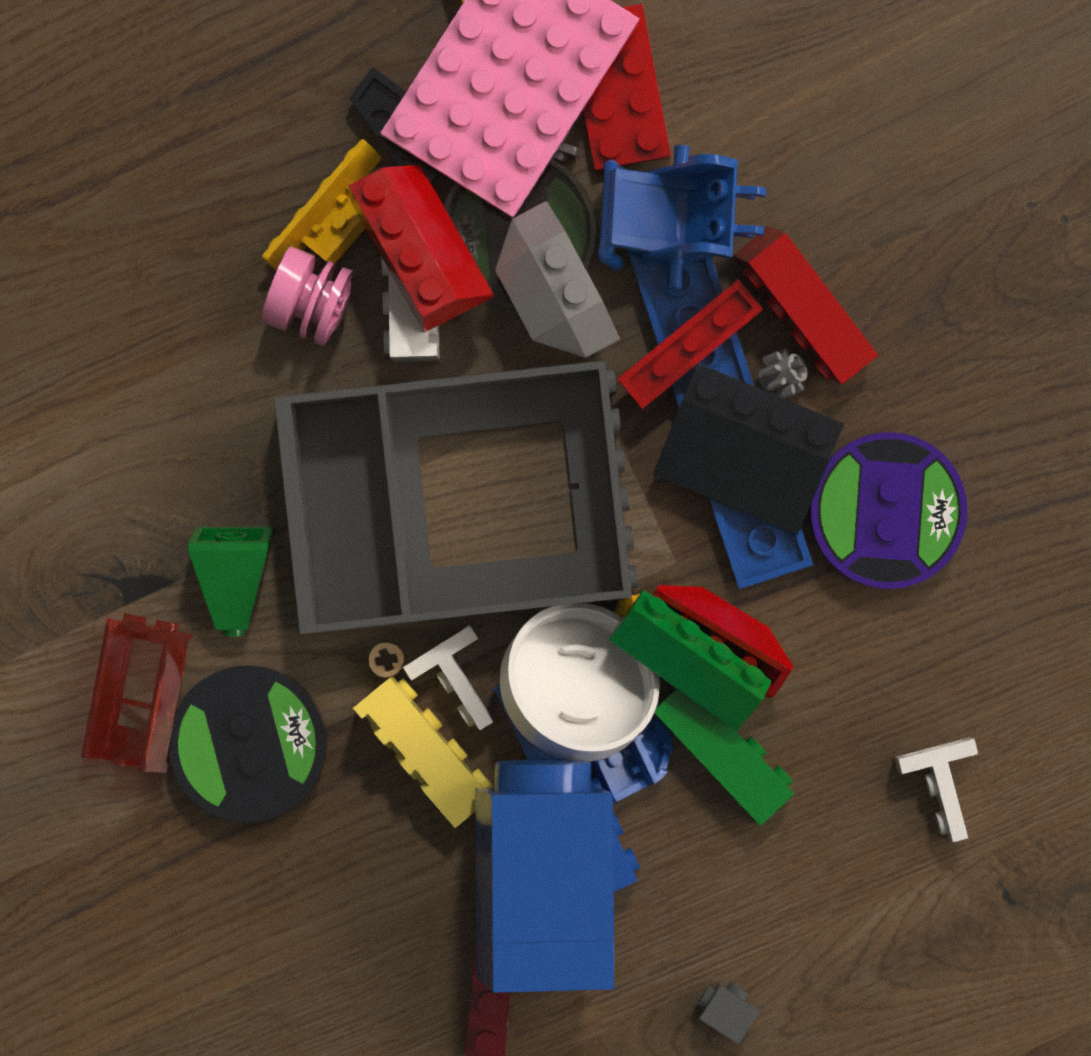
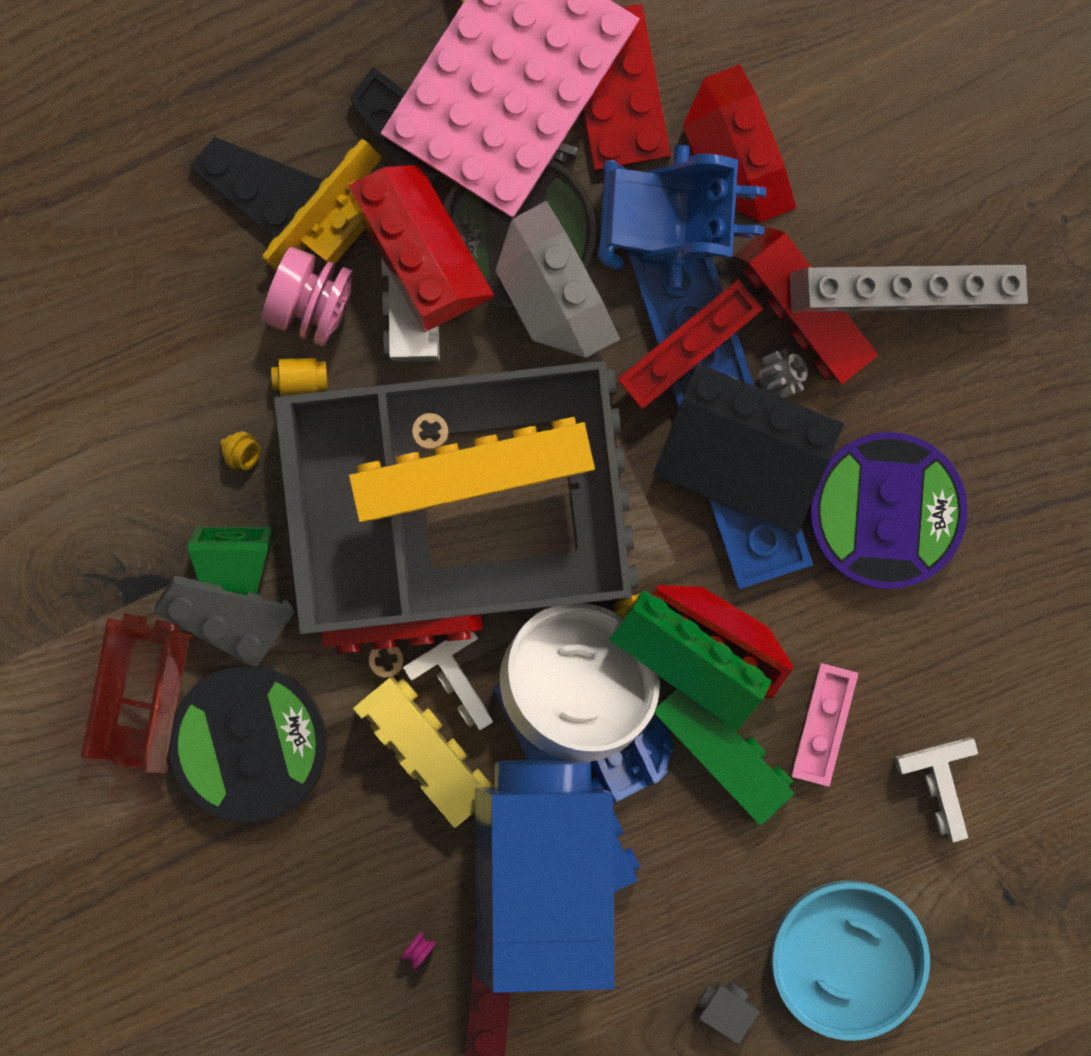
(226, 619): none -> dark grey wing
(240, 450): none -> yellow plate
(255, 184): none -> black wing
(299, 376): none -> yellow brick
(417, 950): none -> dark pink bush
(418, 632): none -> red plate
(431, 419): none -> tan bush
(472, 471): none -> yellow brick
(731, 123): none -> red wedge
(824, 724): none -> bright pink plate
(850, 960): none -> medium azure brick
(908, 288): none -> light grey brick

